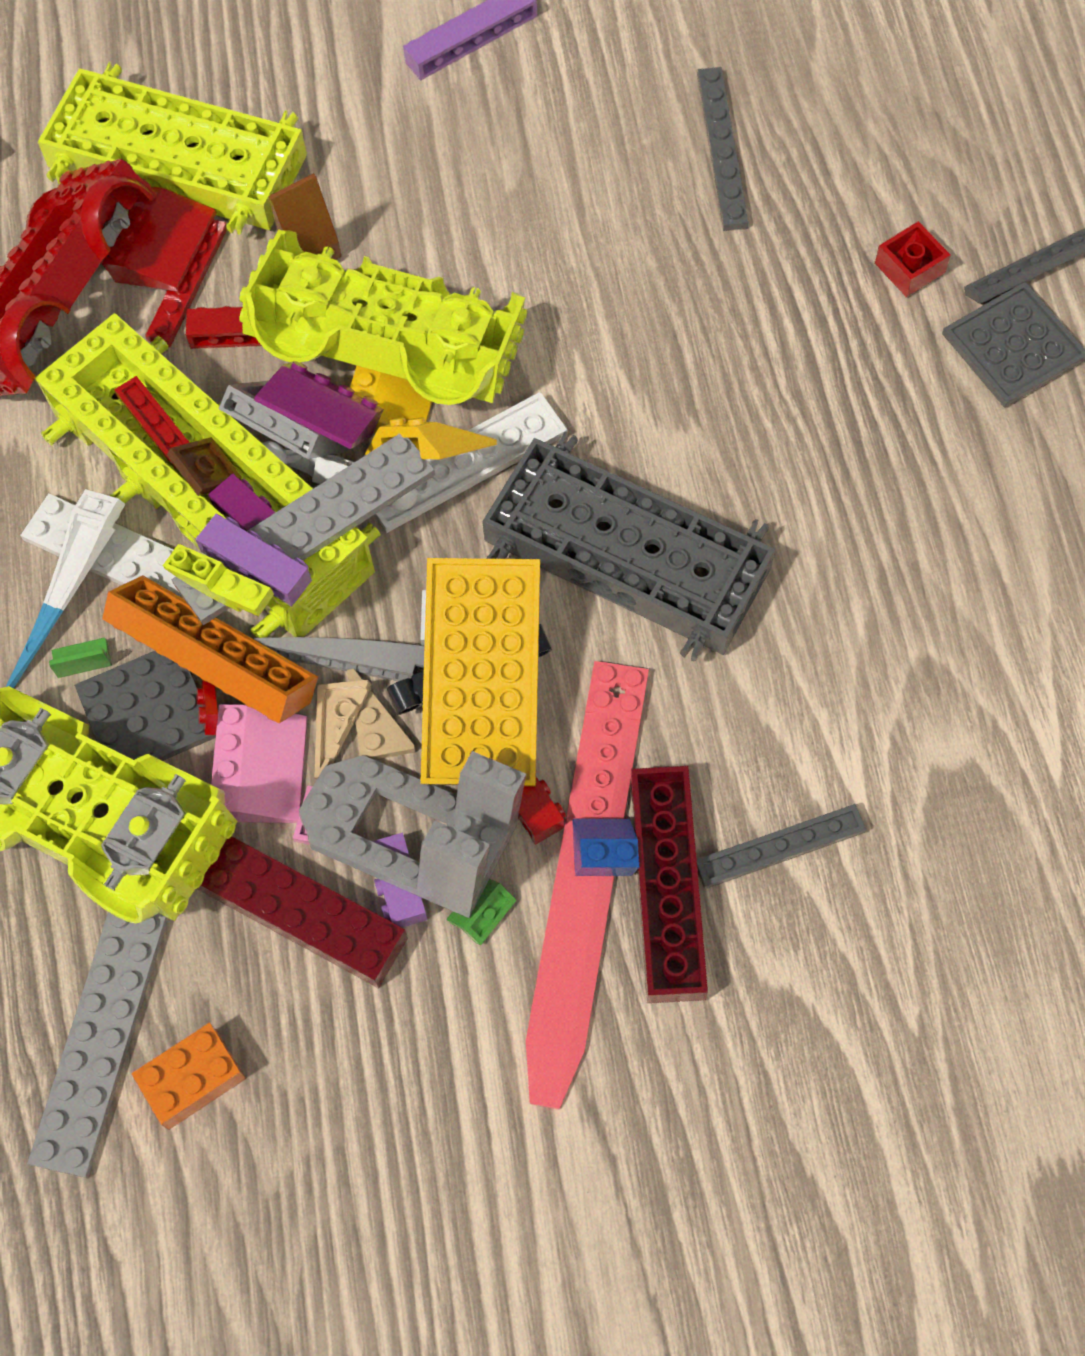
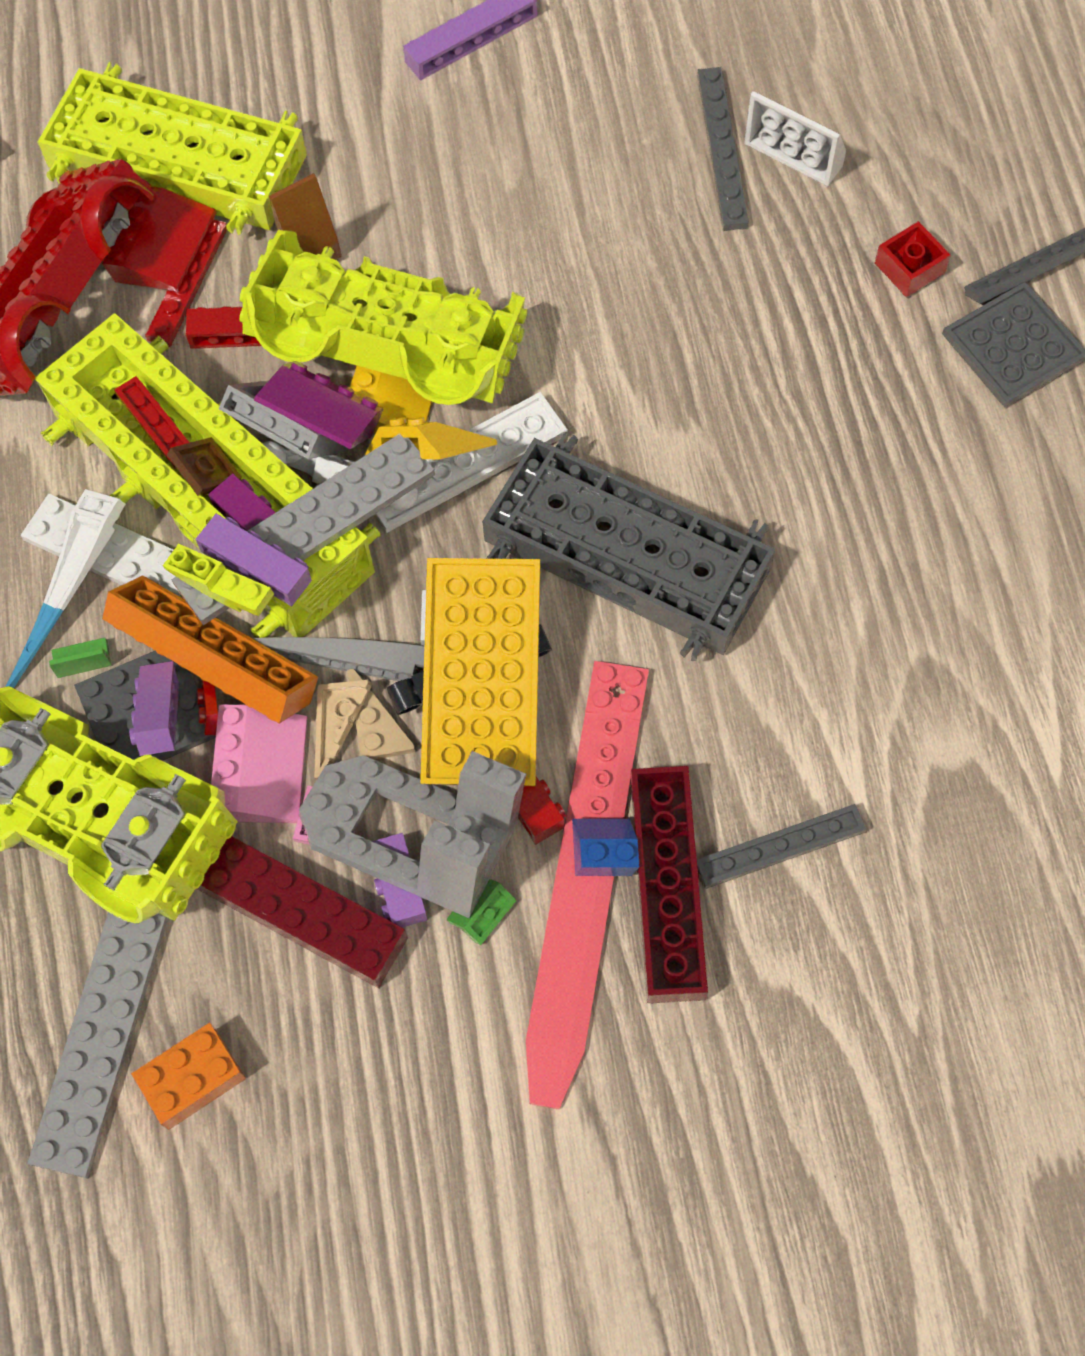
(155, 709): none -> medium lavender brick
(794, 139): none -> white slope

